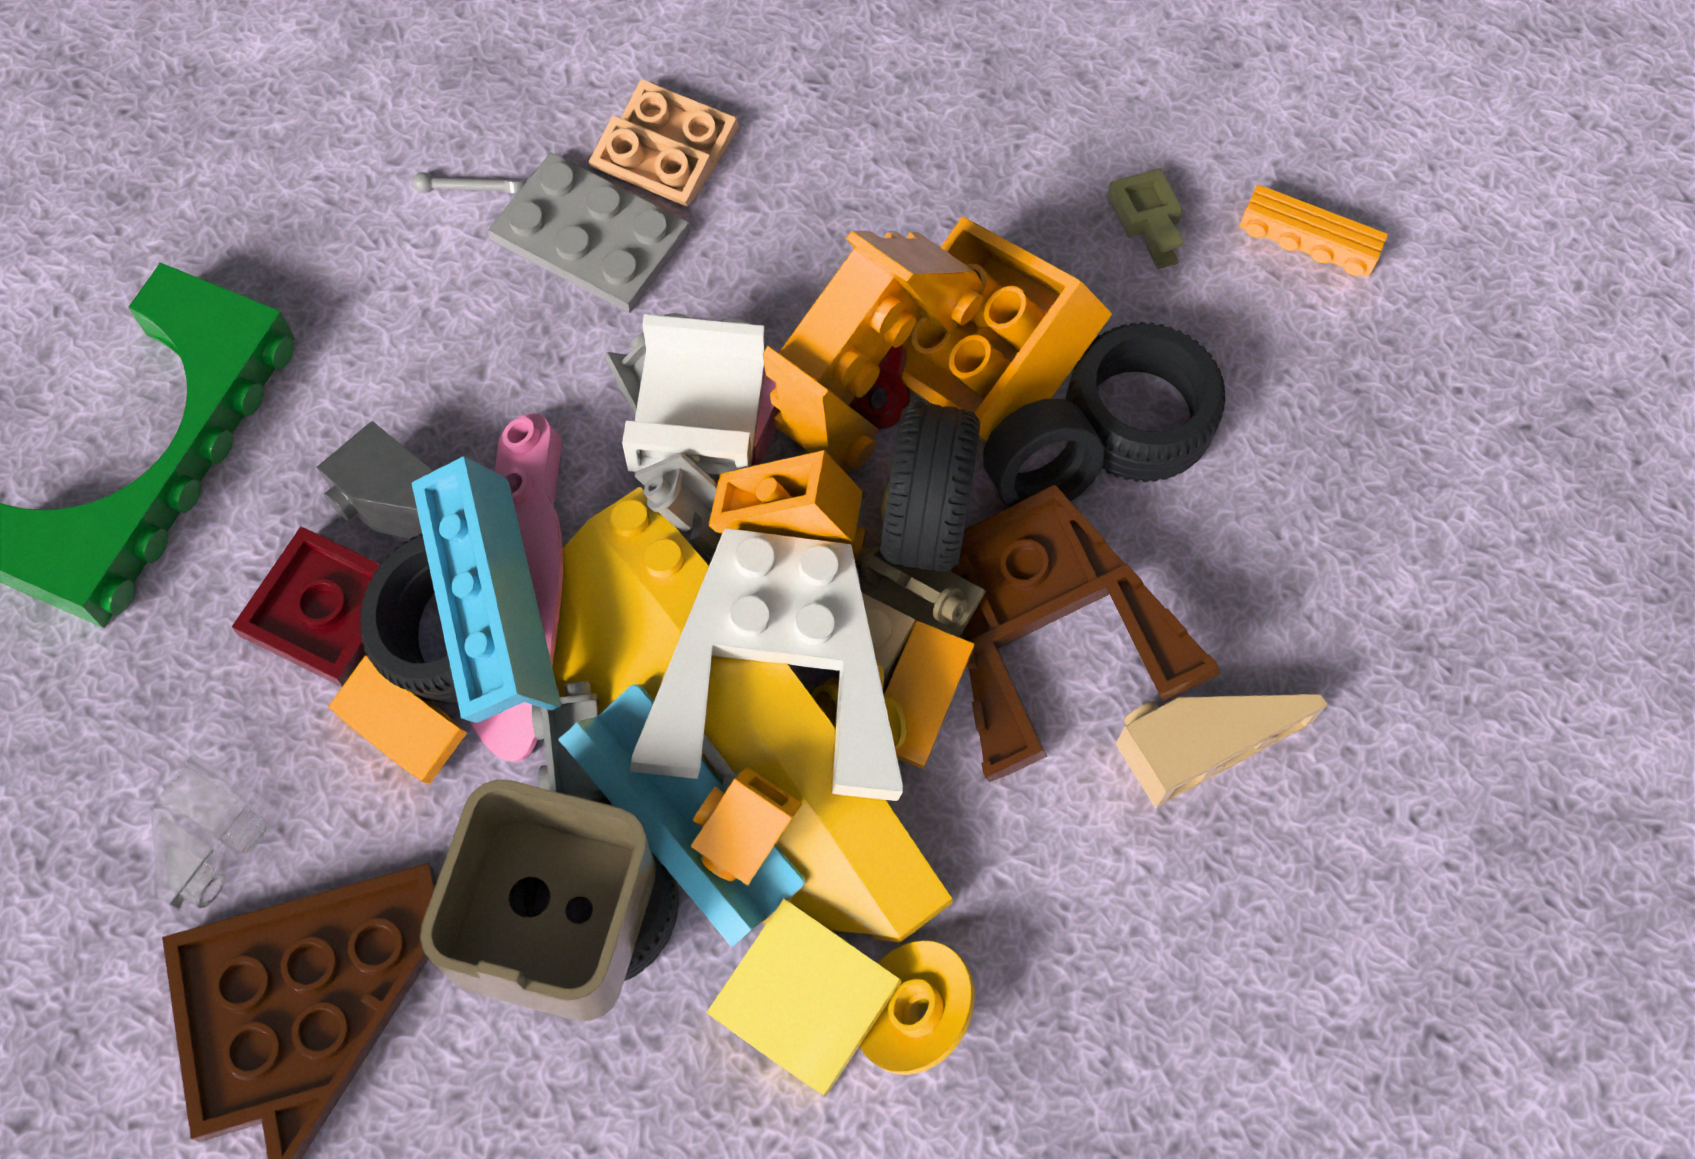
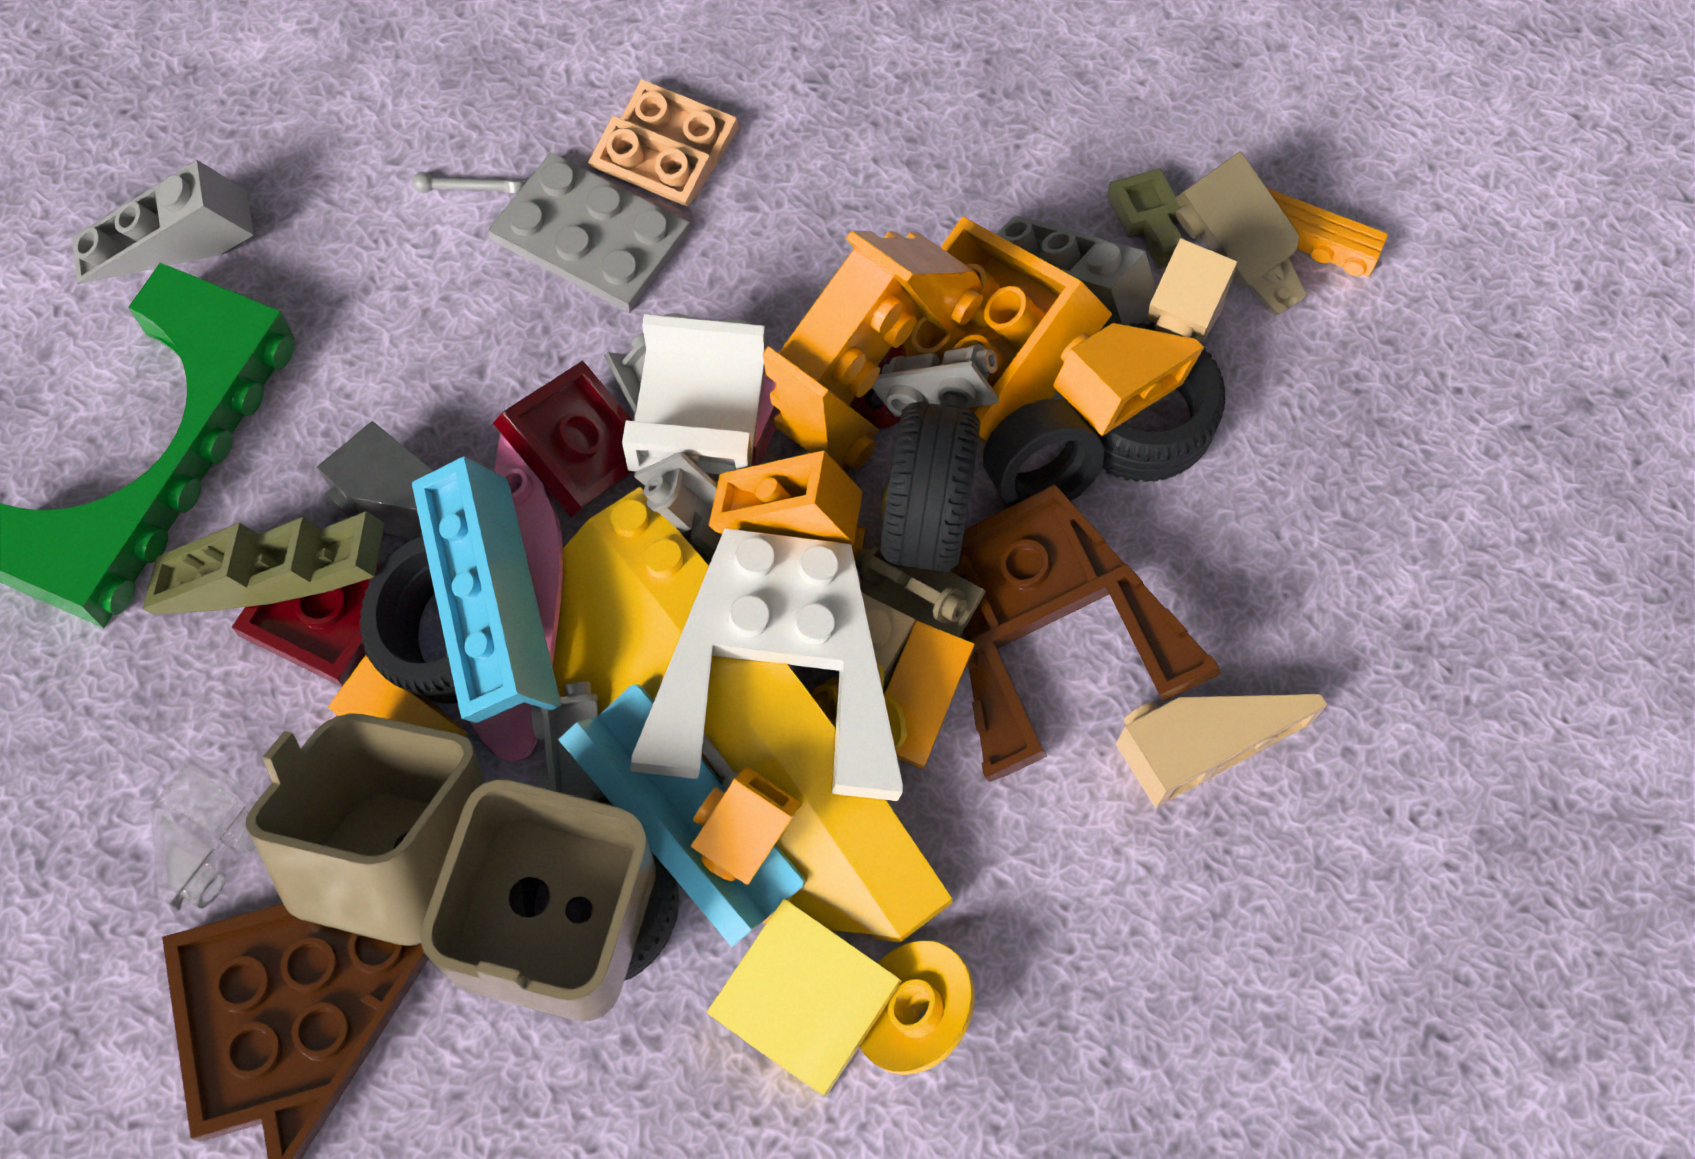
(173, 223): none -> light grey slope
(271, 567): none -> olive slope
(362, 821): none -> dark tan piece
(570, 437): none -> dark red plate
(956, 383): none -> light grey hinge
(1110, 270): none -> light grey slope
(1123, 372): none -> light orange slope
(1191, 291): none -> tan slope
(1245, 224): none -> dark tan hinge

